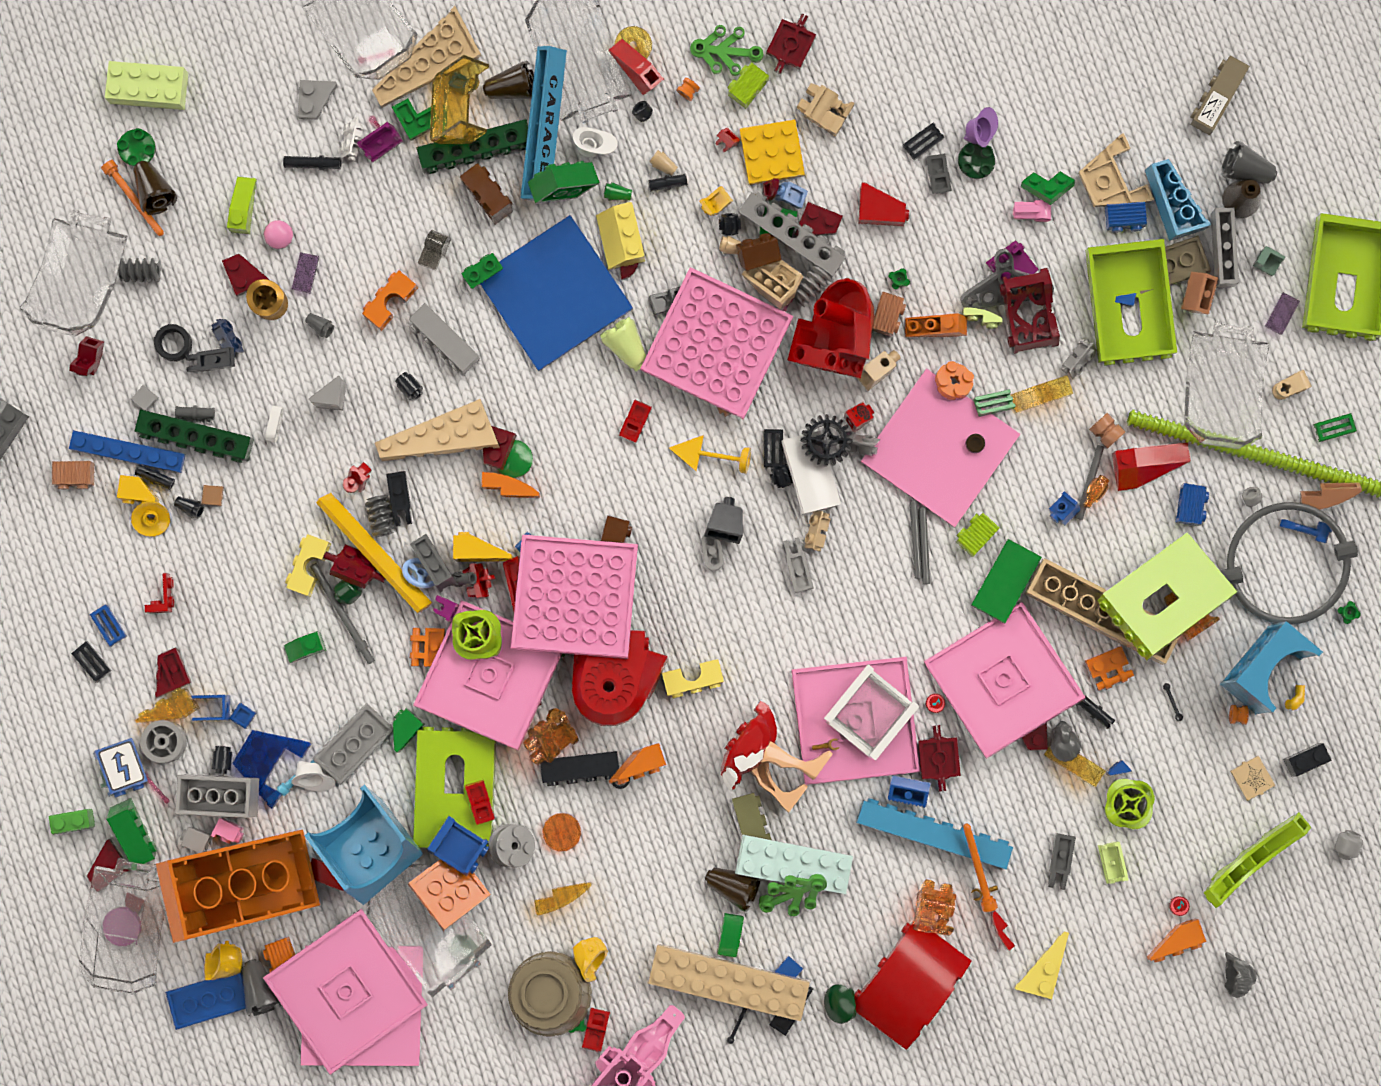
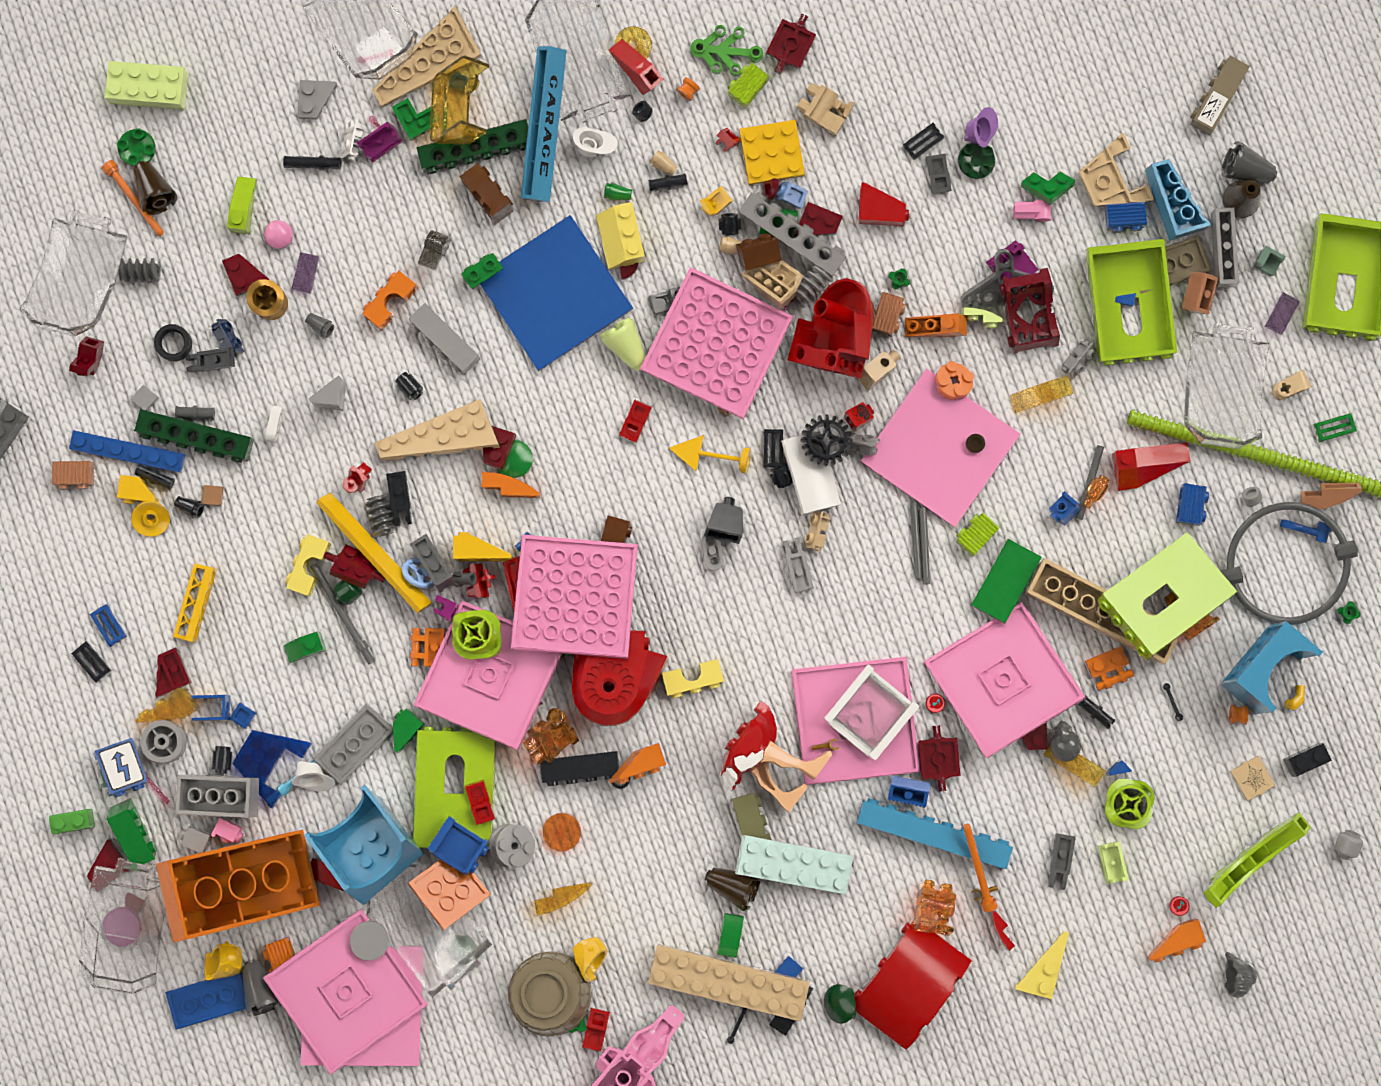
(157, 606): red bracket -> none
(199, 604): none -> yellow fence
(369, 940): none -> light grey tile
(511, 83): dark brown cone -> none
(563, 181): green brick -> none
(814, 884): bright green plant -> none
(1009, 399): tile -> none
(1107, 430): nougat wheel -> none

